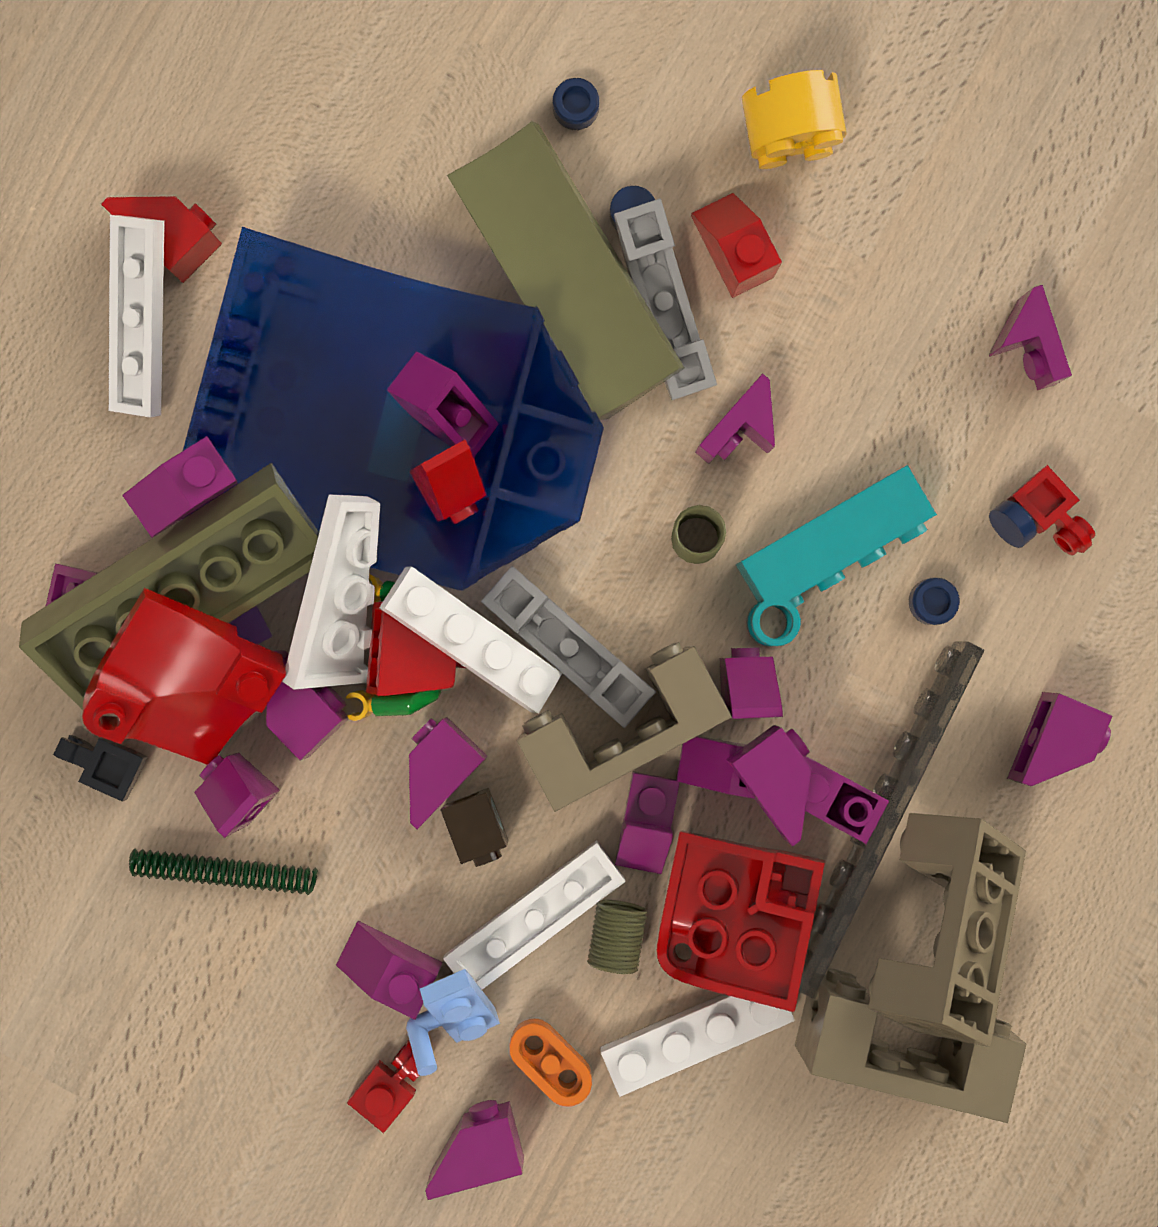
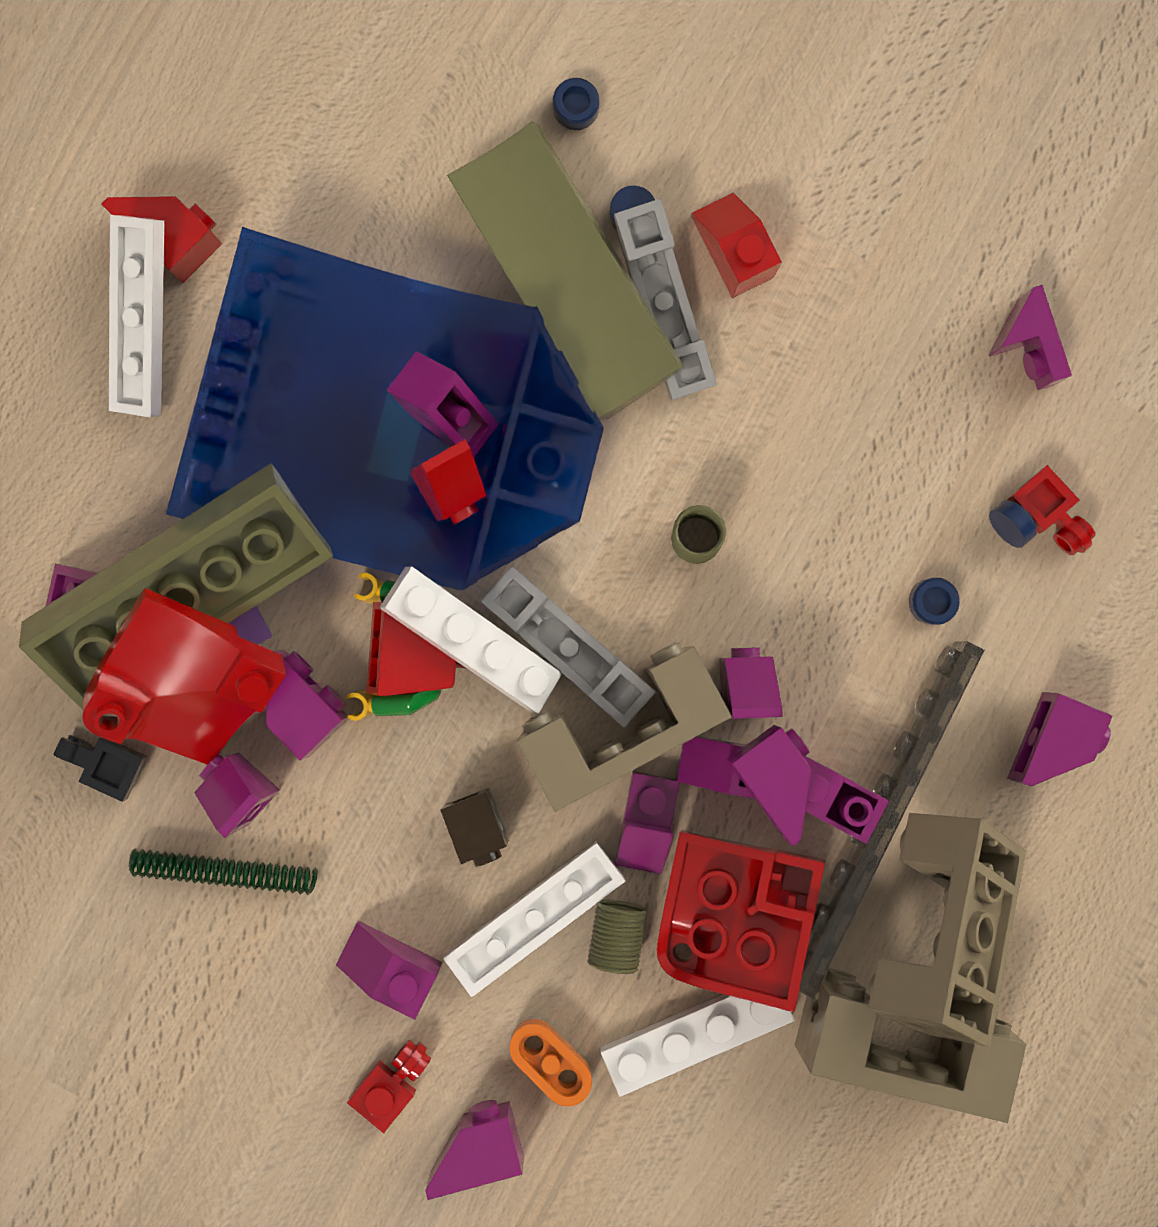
(180, 487): magenta slope -> none
(333, 610): white wing -> none
(438, 766): magenta slope -> none
(456, 1006): light blue plate -> none
(750, 415): magenta slope -> none
(794, 118): yellow brick -> none
(828, 545): teal hinge -> none

